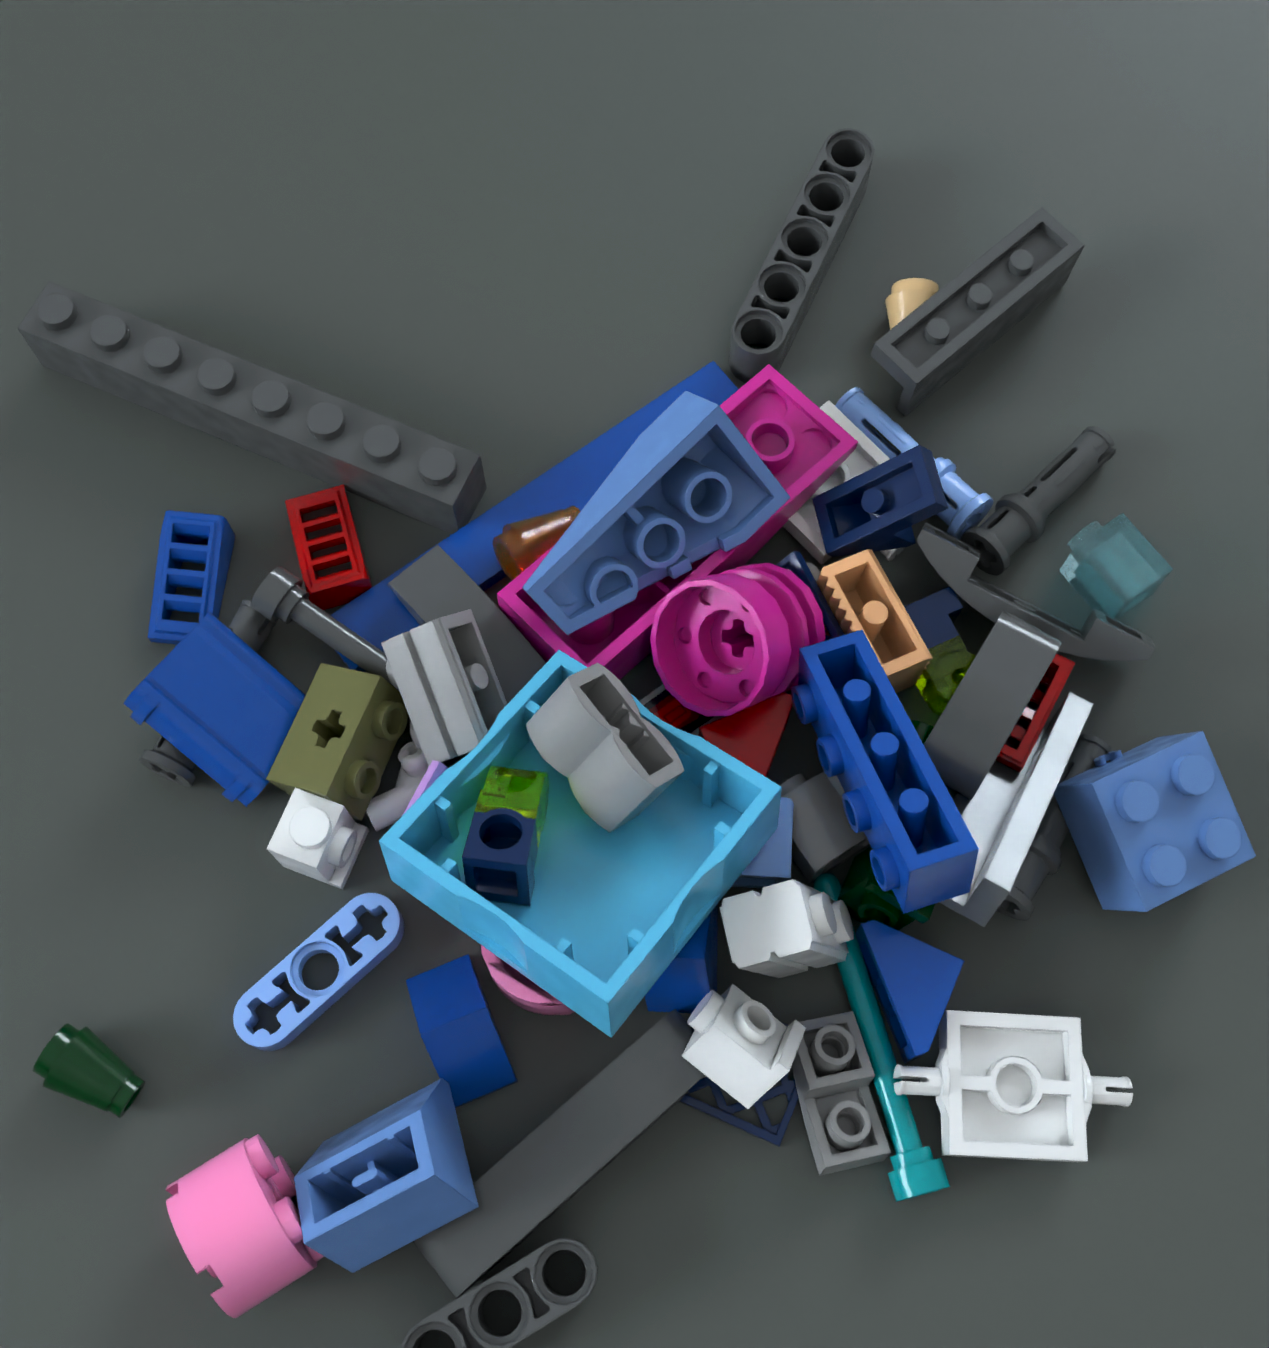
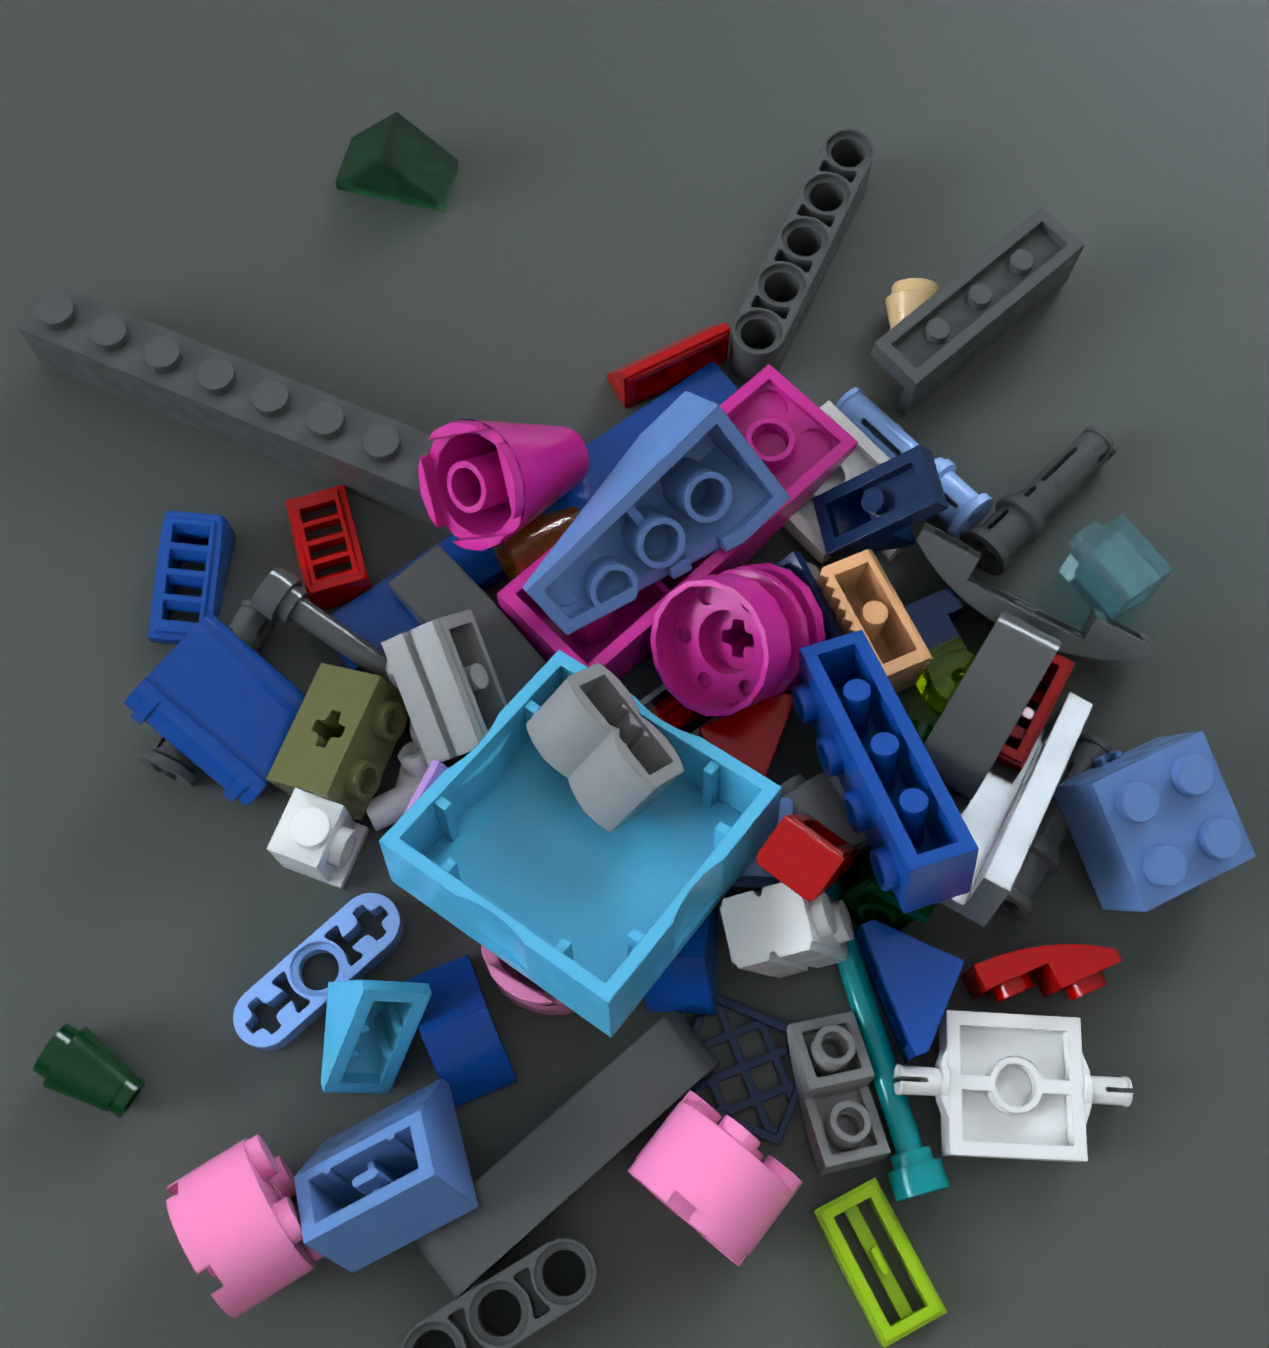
(369, 1033): none -> medium azure slope
(398, 165): none -> clear green slope
(495, 474): none -> dark pink cone
(506, 835): dark blue leg -> none
(669, 365): none -> red slope
(715, 1177): none -> bright pink brick
(741, 1044): white brick -> none
(805, 855): none -> red slope
(908, 1320): none -> lime tile
(1054, 968): none -> red slope

